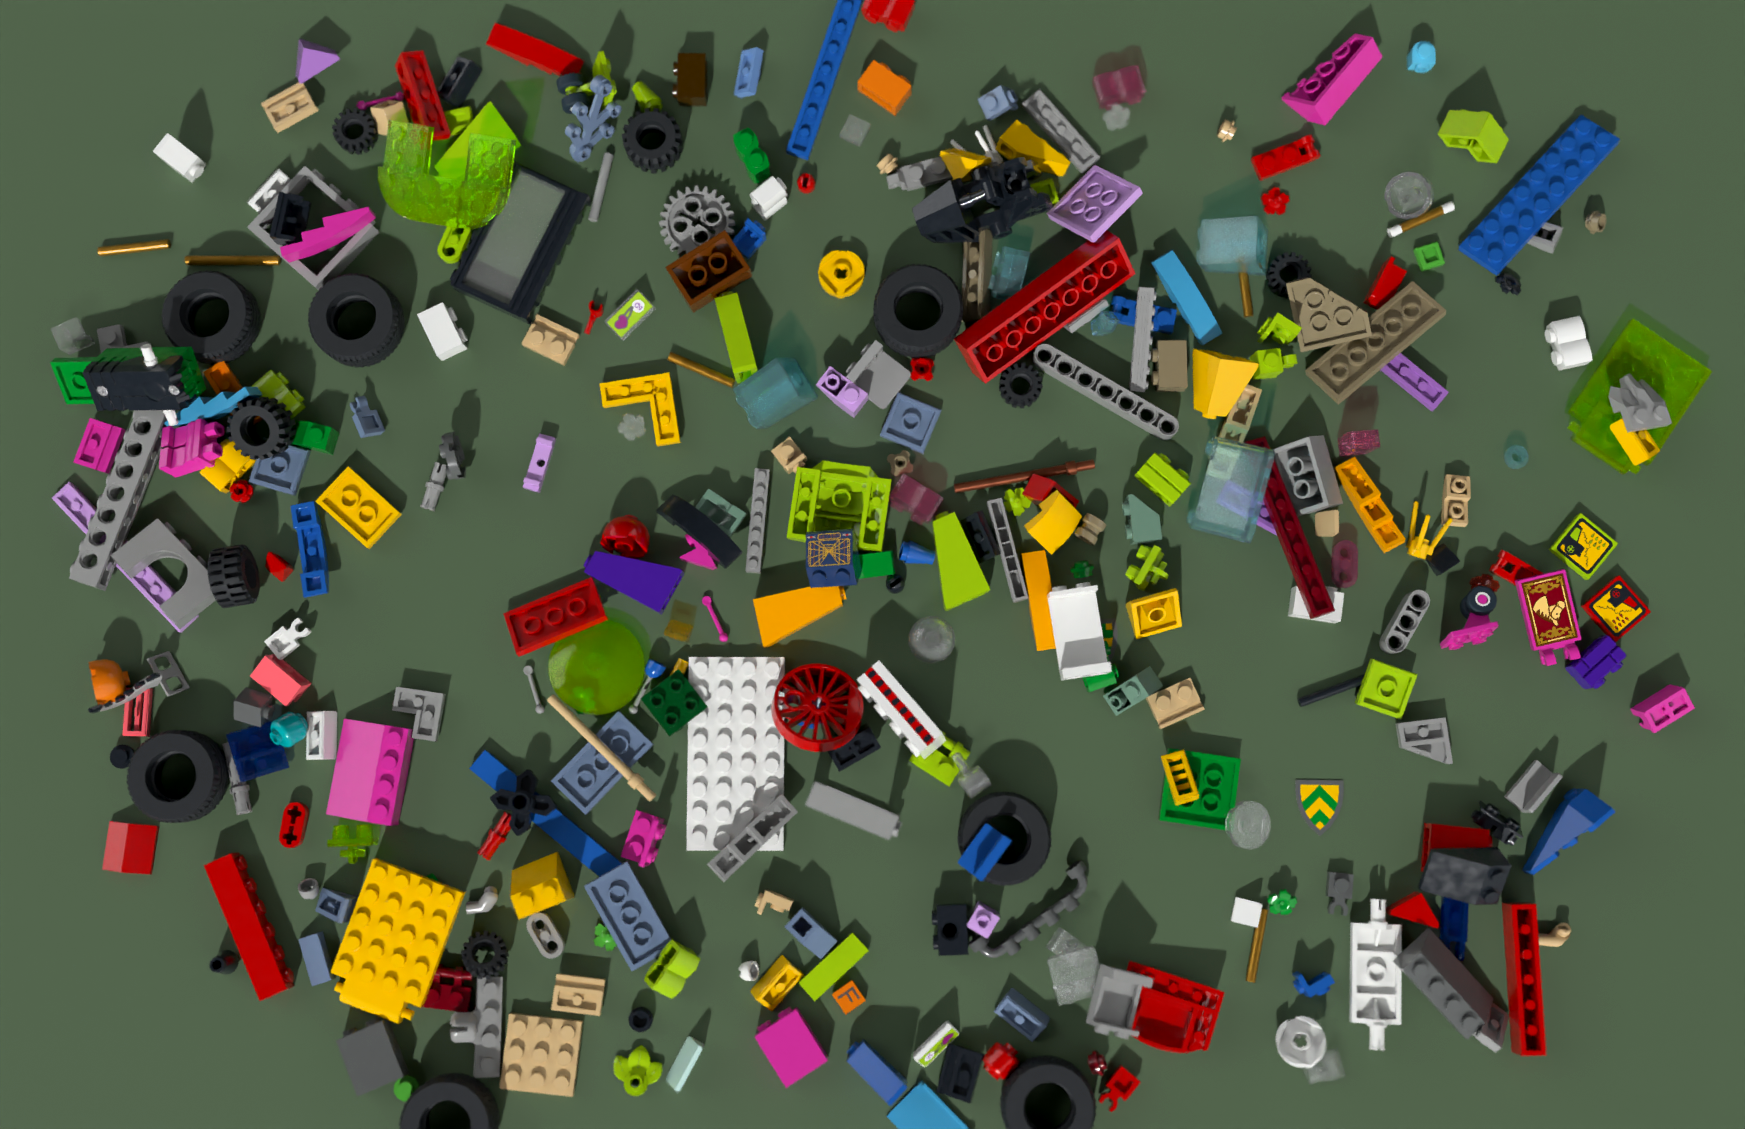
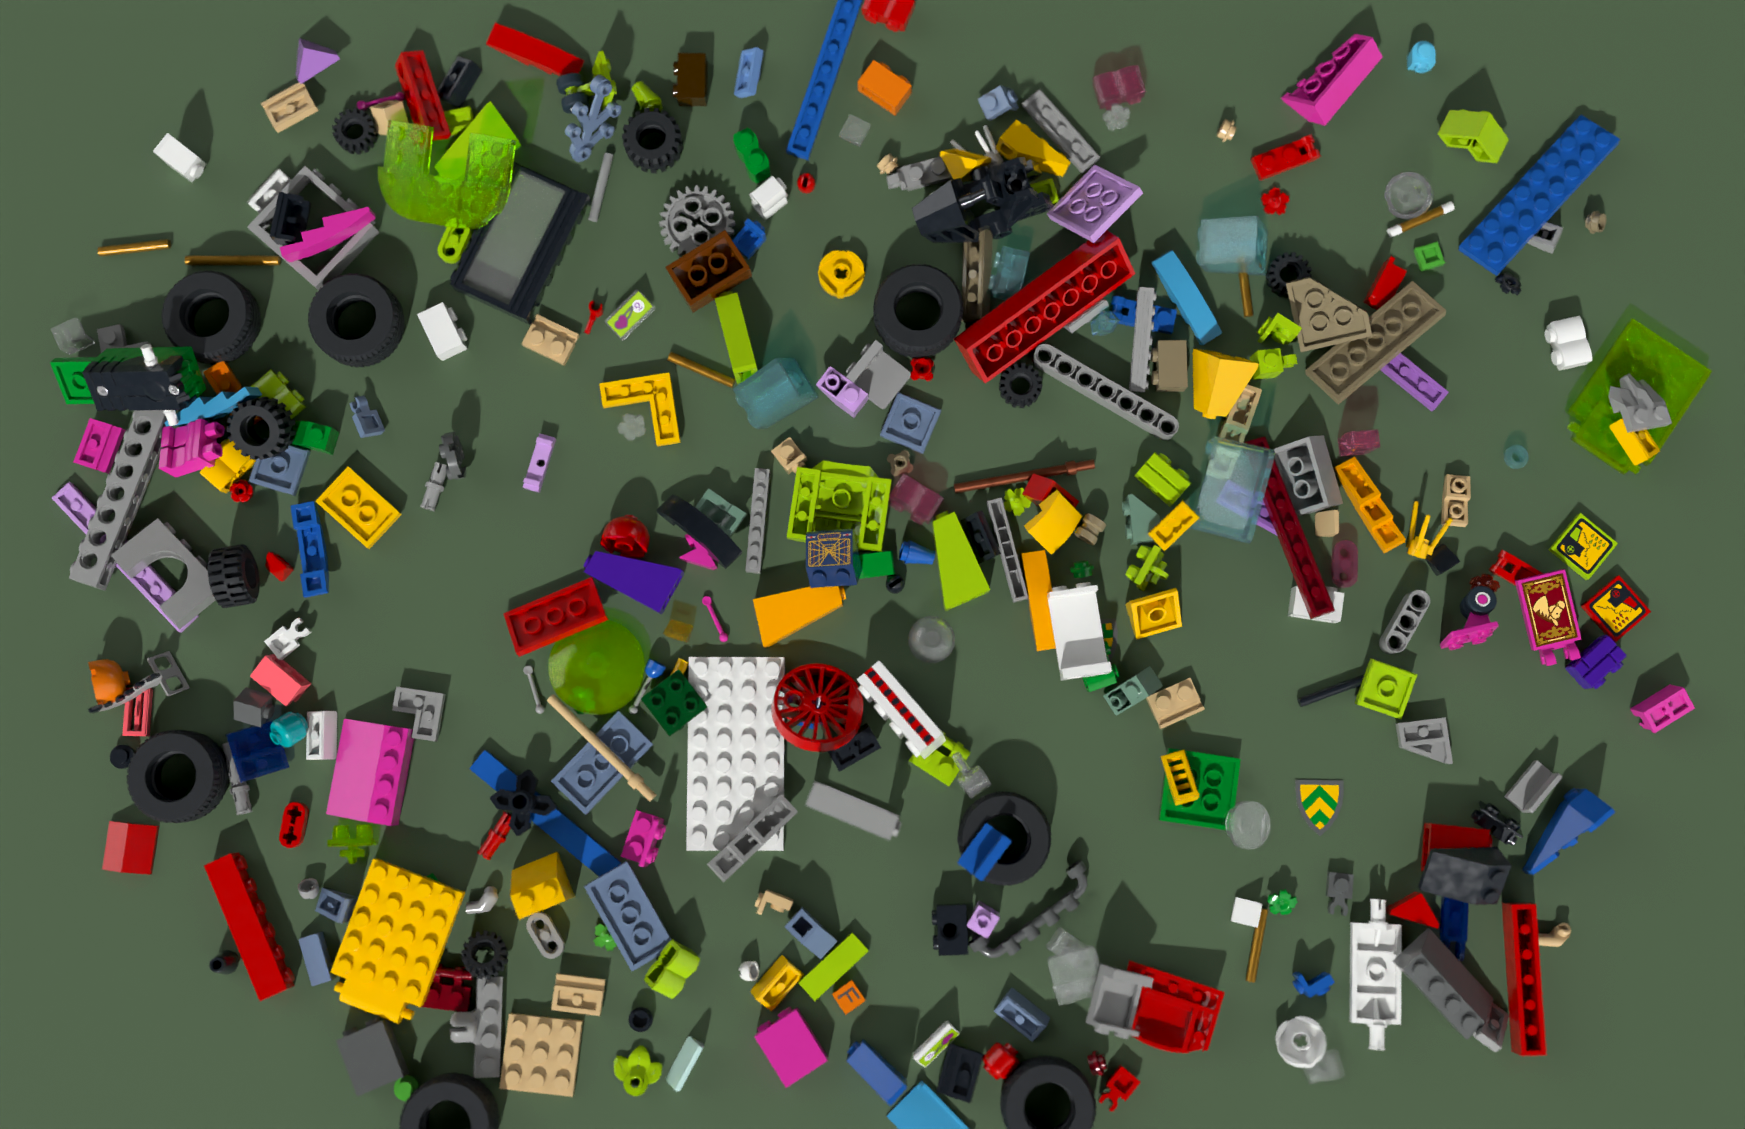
(1173, 525): none -> yellow plate

